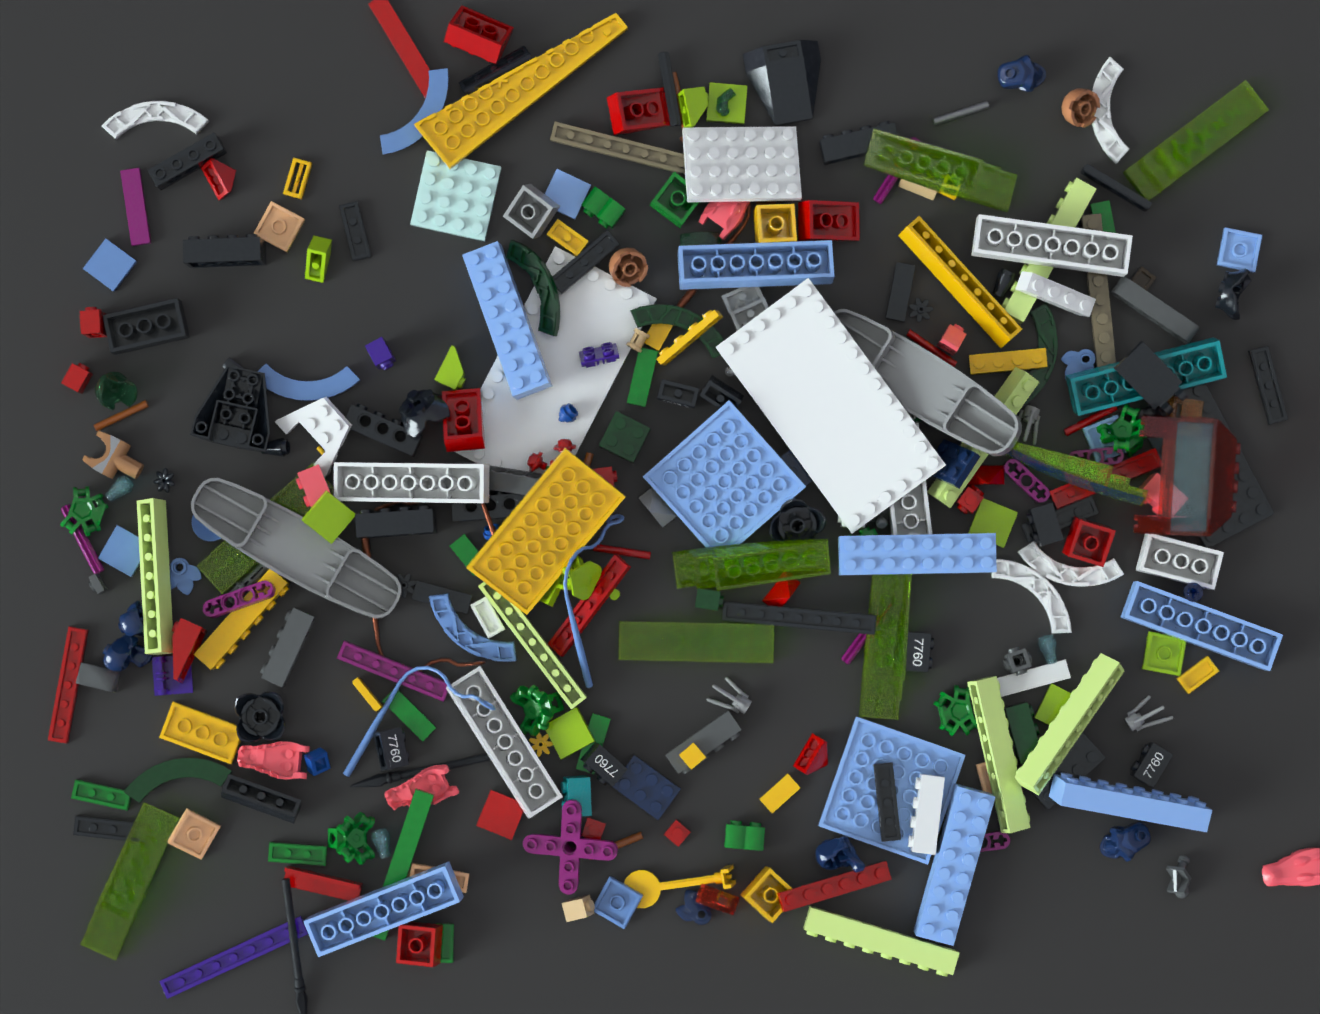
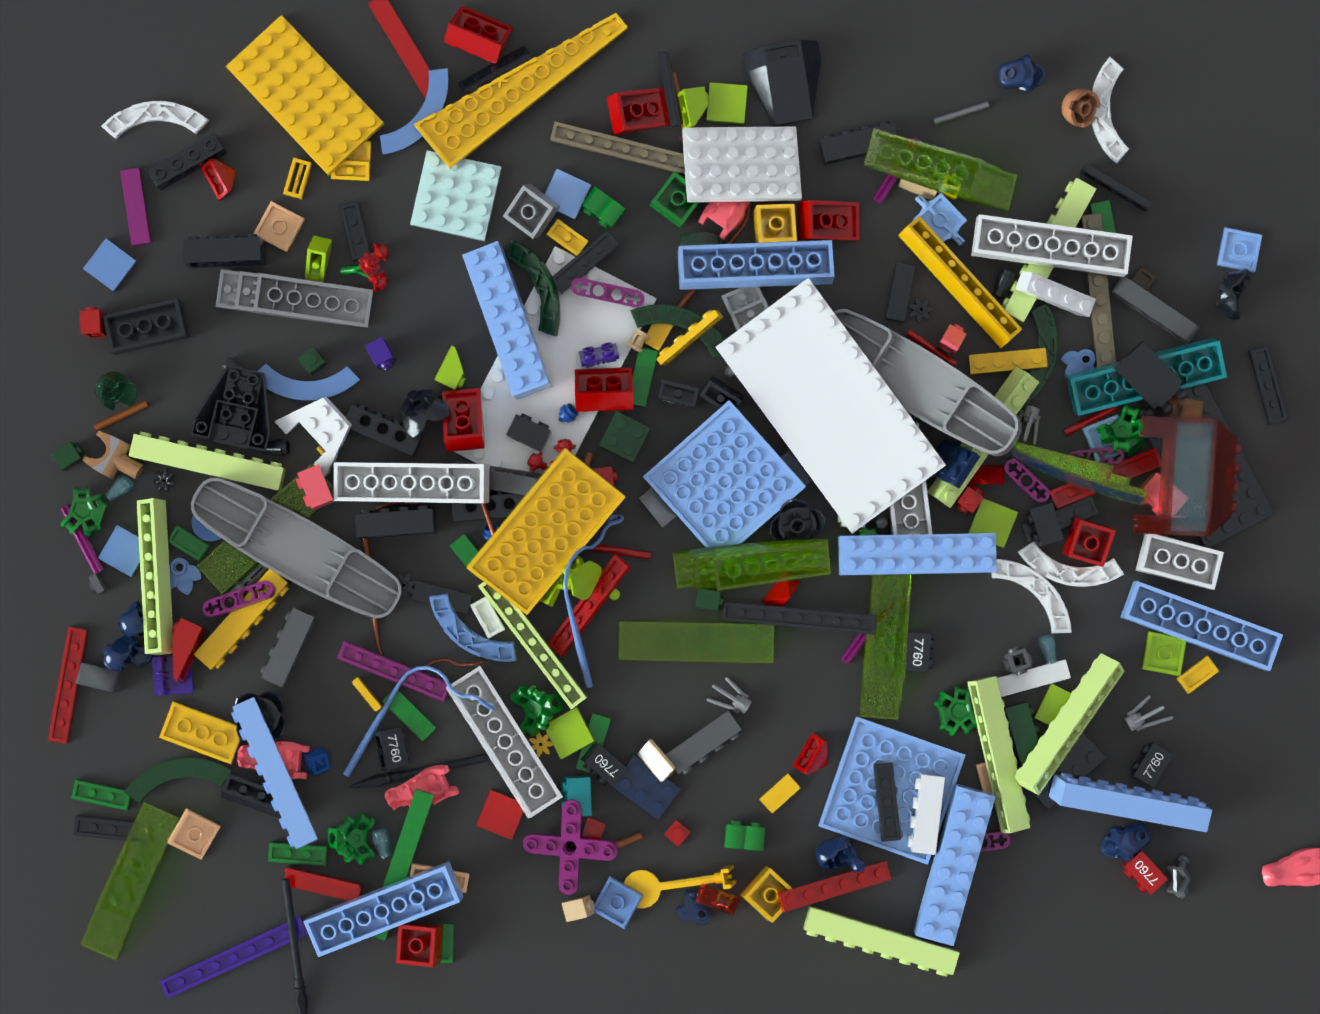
(68, 456): none -> dark green brick
(77, 377): red brick -> none
(188, 543): none -> green tile
(207, 462): none -> yellowish green brick
(275, 773): none -> light blue brick
(294, 298): none -> light grey slope
(305, 95): none -> yellow plate
(312, 361): none -> dark green brick
(328, 517): lime tile -> none
(356, 166): none -> yellow slope
(369, 265): none -> red plant
(528, 432): none -> black brick
(604, 389): none -> red slope
(606, 296): none -> magenta beam
(628, 266): nougat cylinder -> none
(656, 760): none -> slope
(692, 756): yellow tile -> none
(722, 102): clear green arm -> none
(941, 217): none -> light blue plate
(1144, 872): none -> red brick
(1193, 592): clear blue cone -> none
(1196, 141): clear neon green slope -> none

